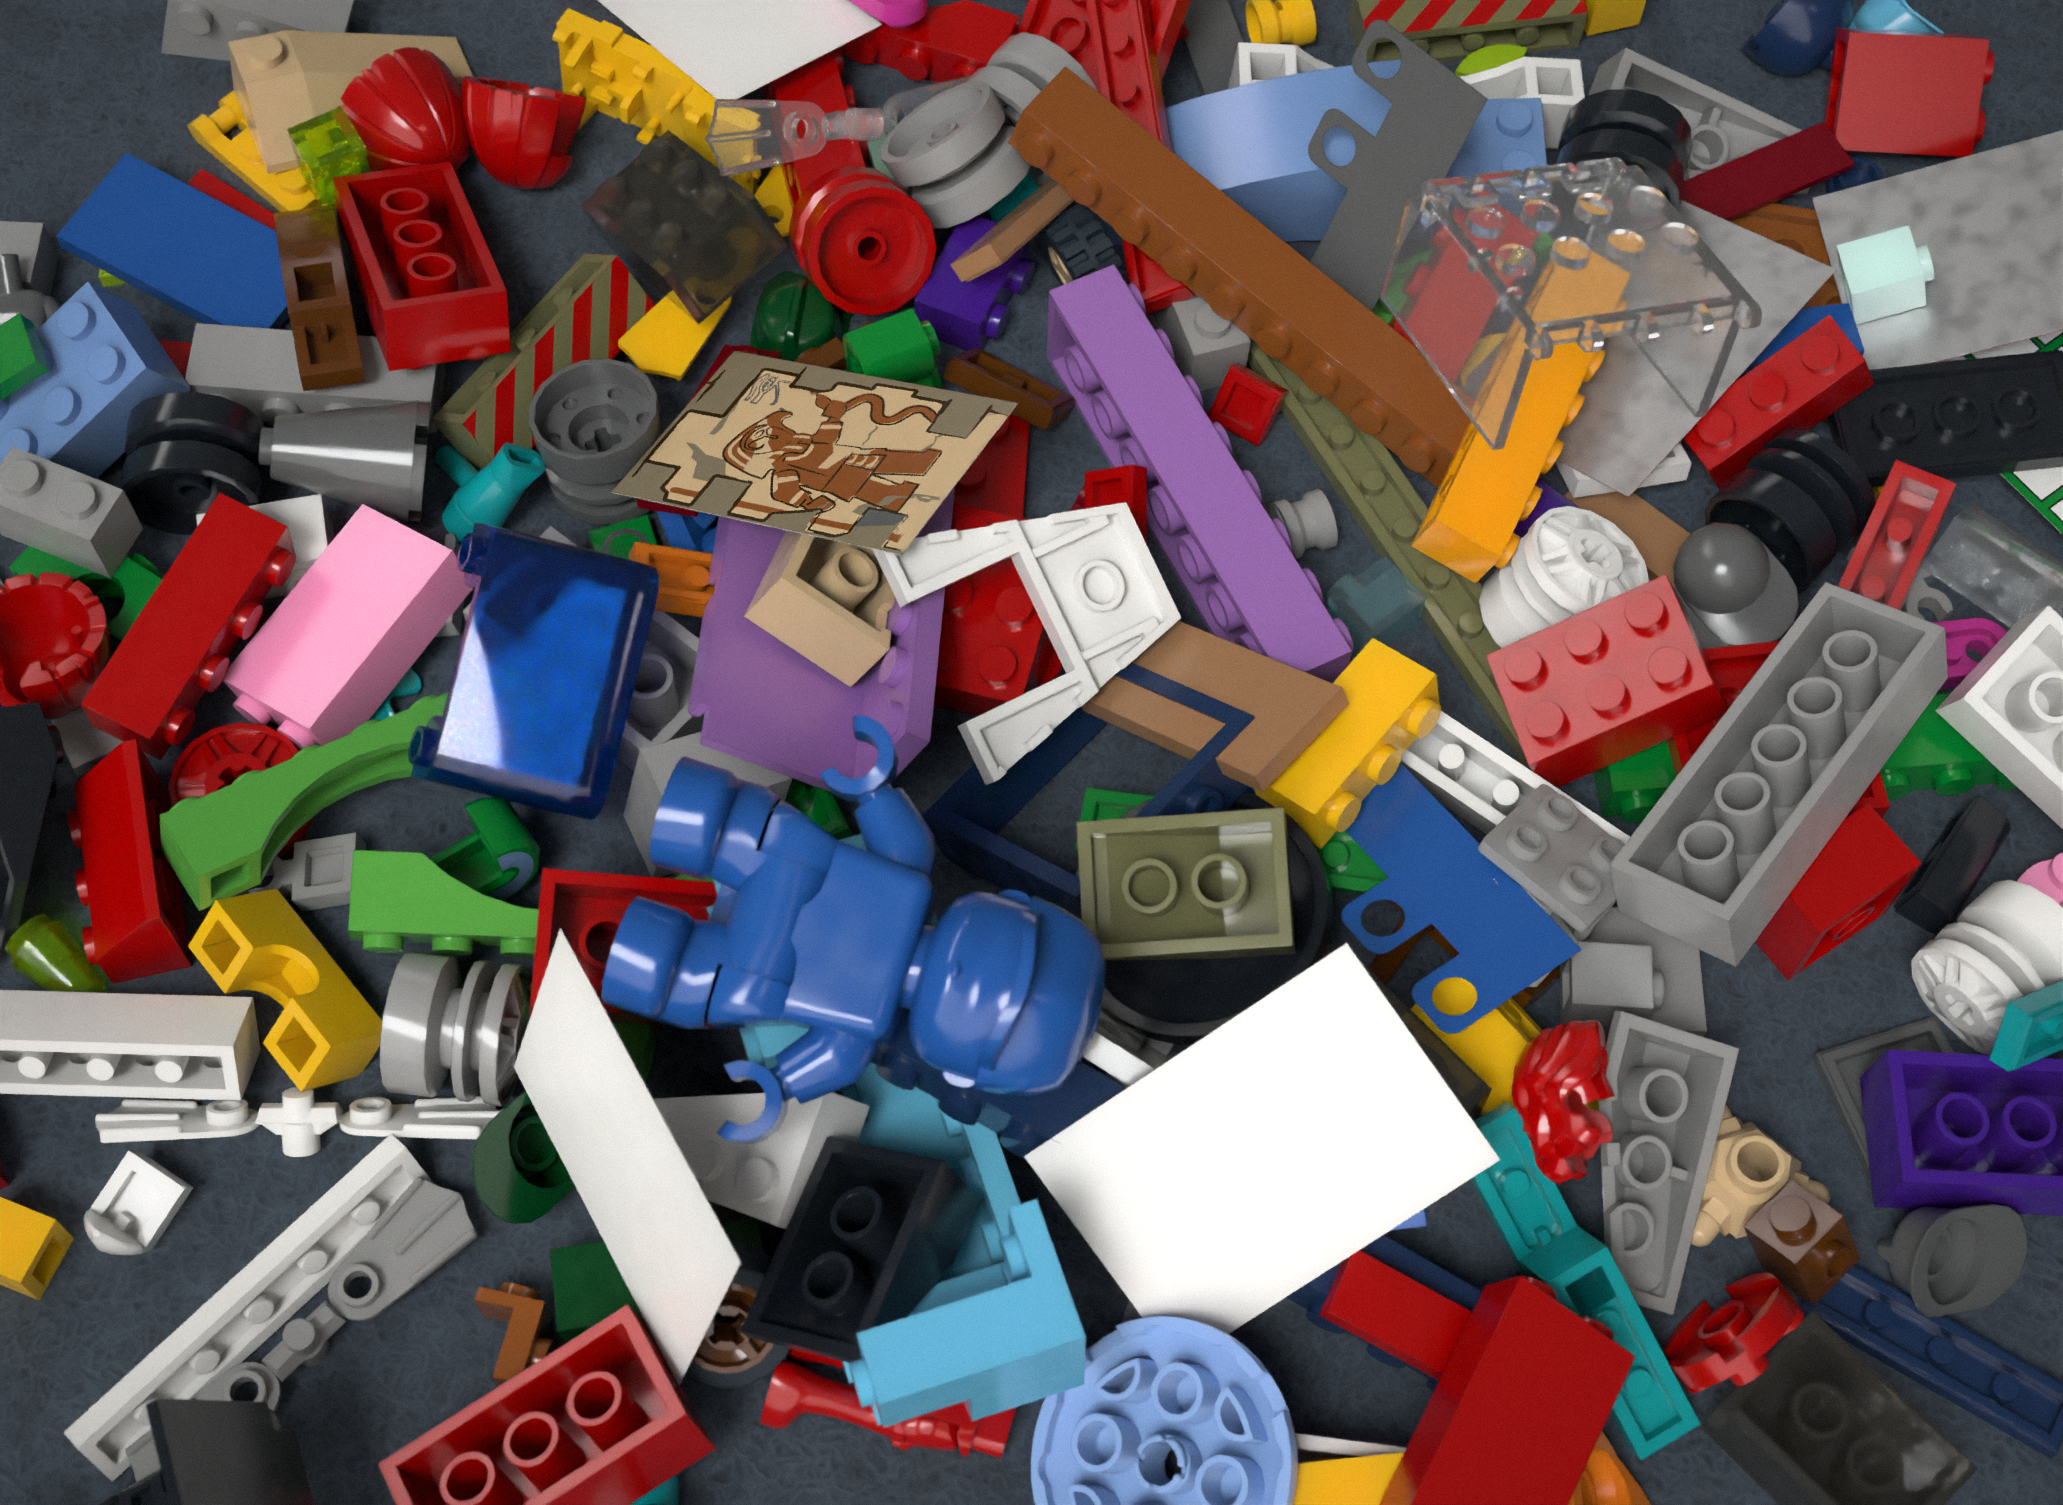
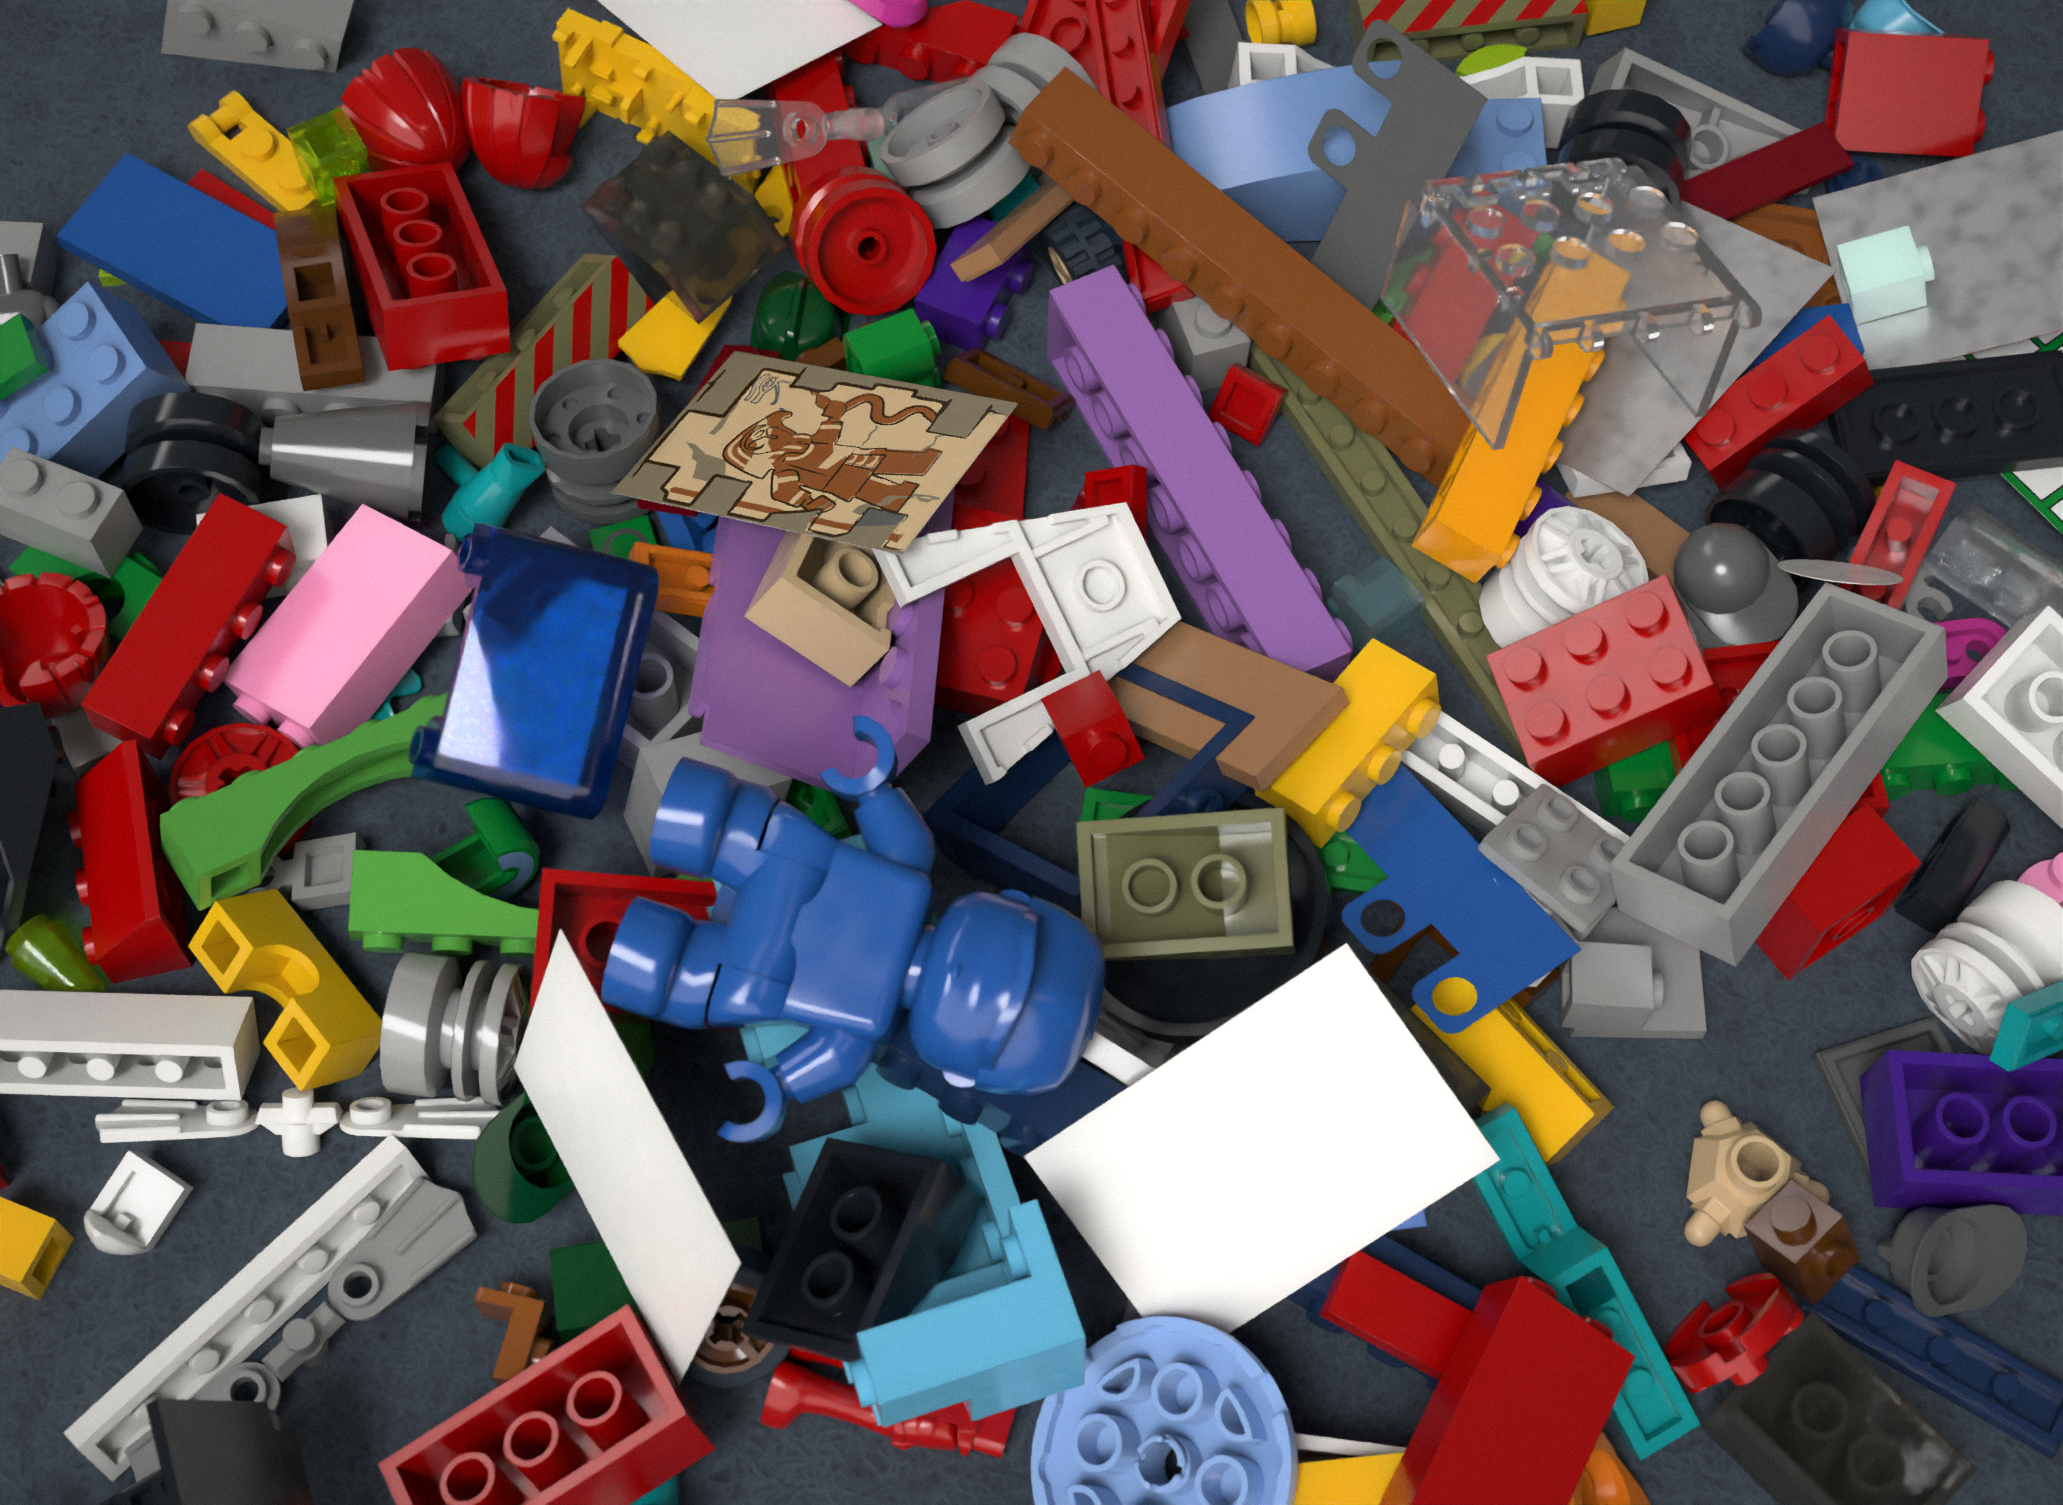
(304, 73): tan wedge -> none
(761, 1176): white wedge -> none
(1093, 728): none -> red brick
(1307, 521): light grey wheel -> none
(1549, 1091): red hair -> none
(1665, 1133): light grey wedge -> none
(1840, 572): none -> white sticker

